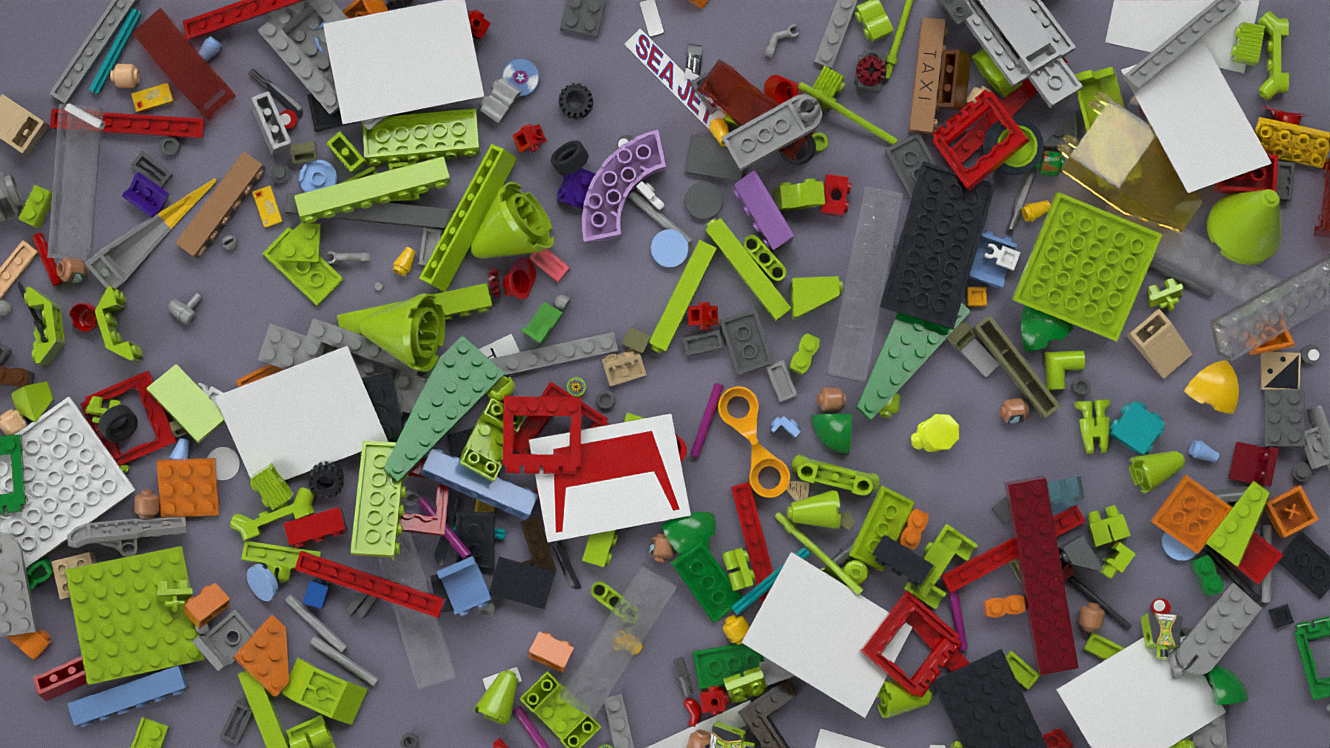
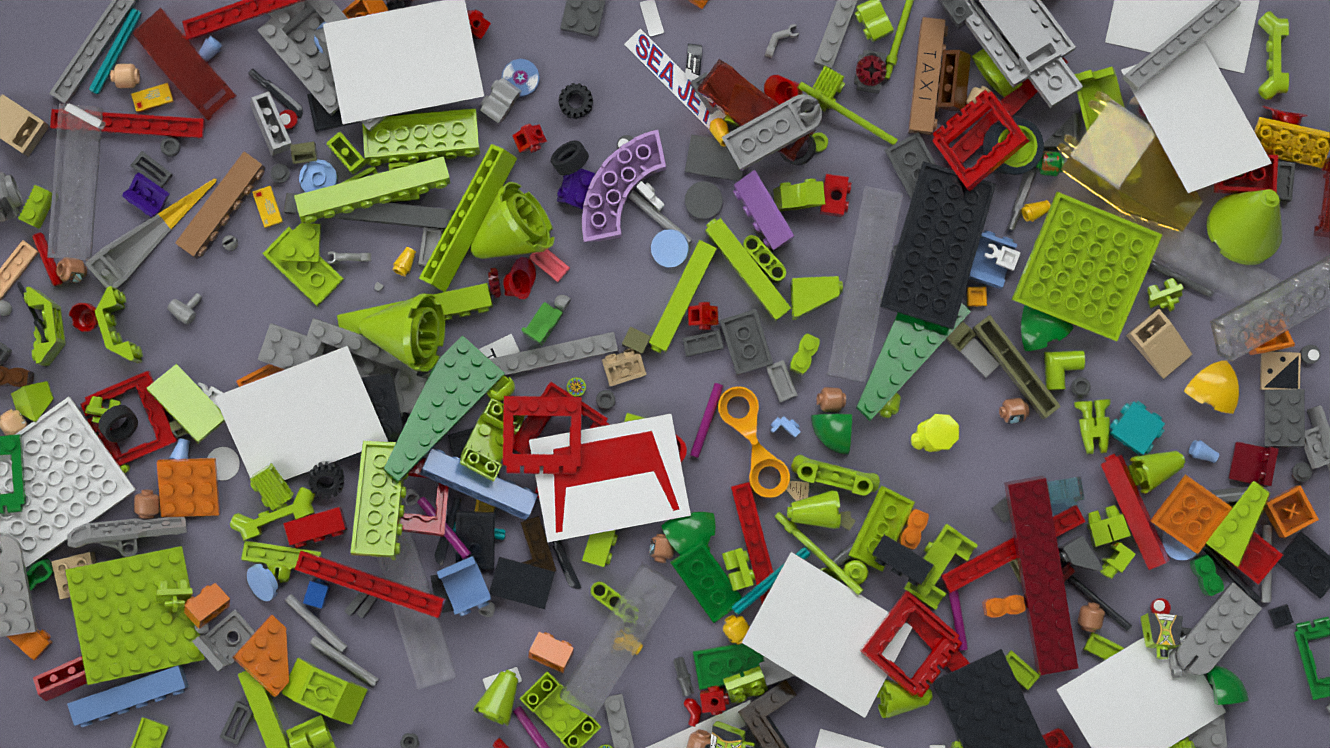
(1134, 511): none -> red brick
(1247, 44): lime brick -> none

